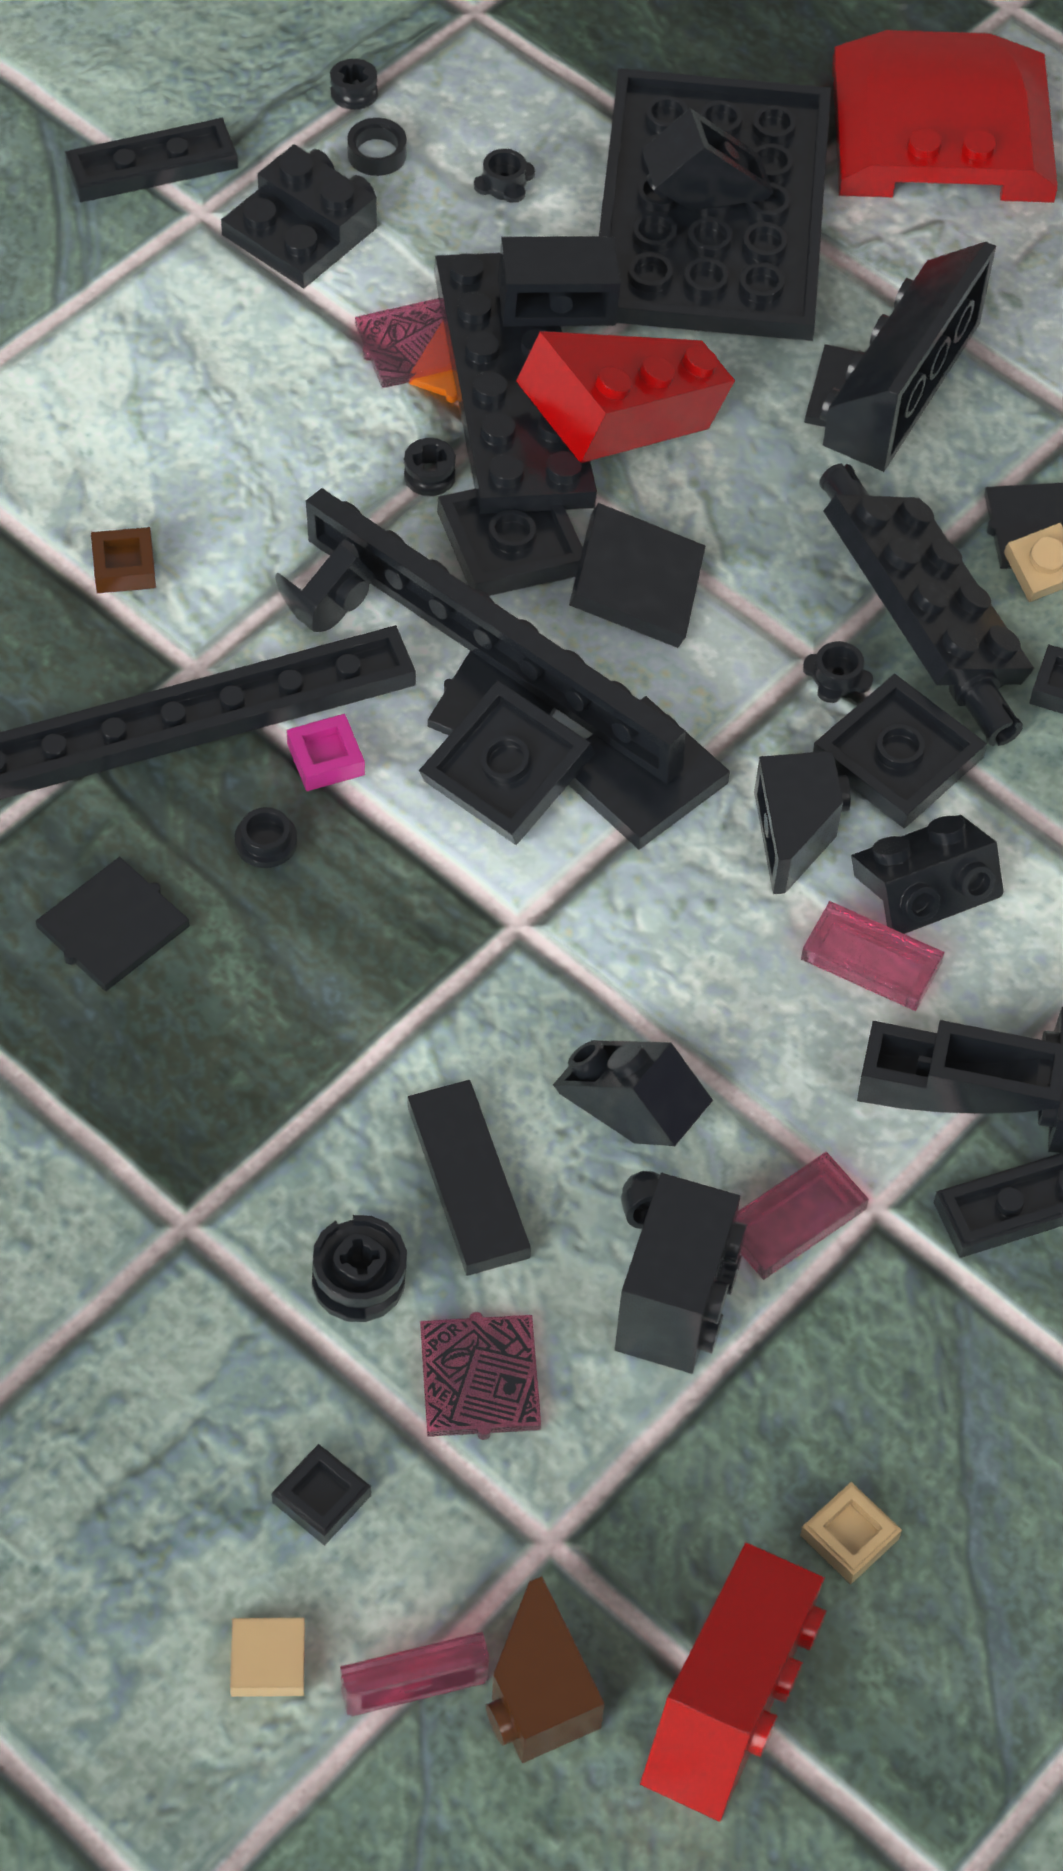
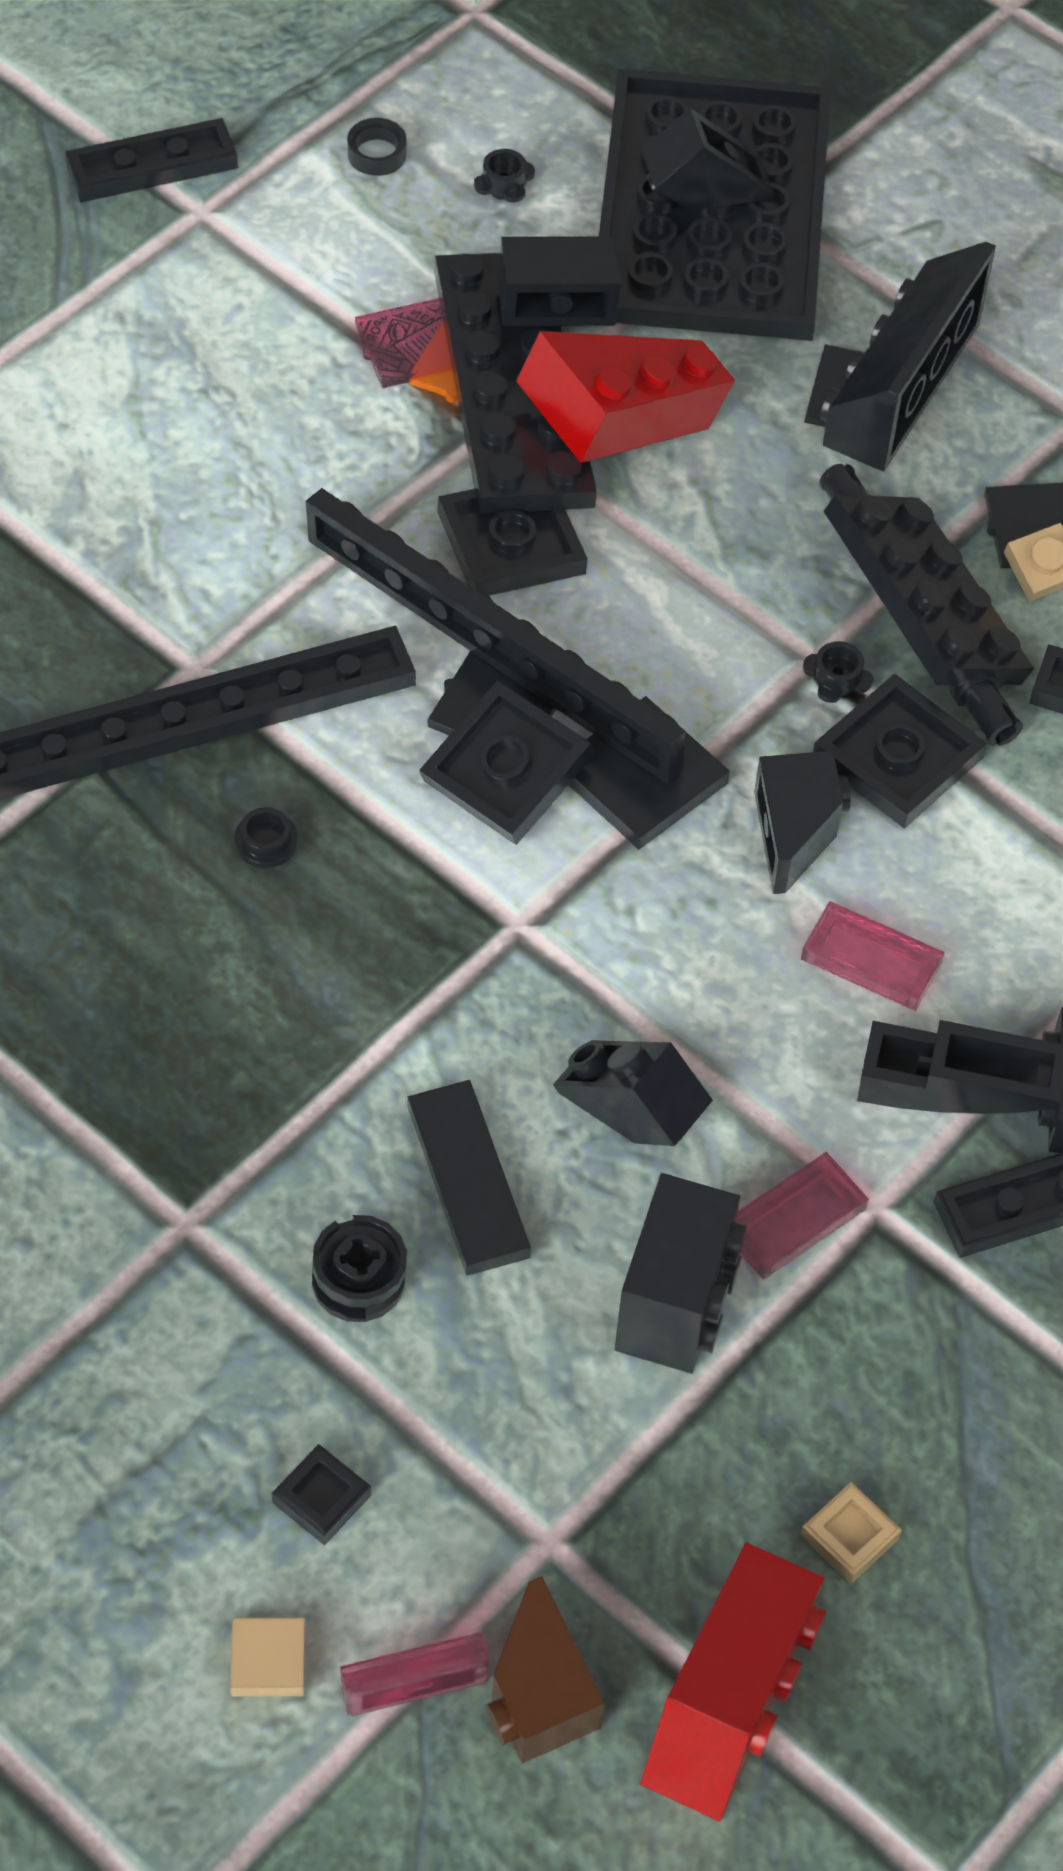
(112, 923): black piece -> none
(123, 560): reddish brown plate -> none
(302, 215): black plate -> none
(325, 752): dark pink plate -> none
(331, 592): black plate -> none
(352, 95): black bush -> none
(429, 451): black bush -> none
(480, 1375): clear pink piece -> none
(637, 575): black tile -> none
(637, 1196): black hinge -> none
(931, 872): black bracket -> none
(943, 114): red wedge -> none

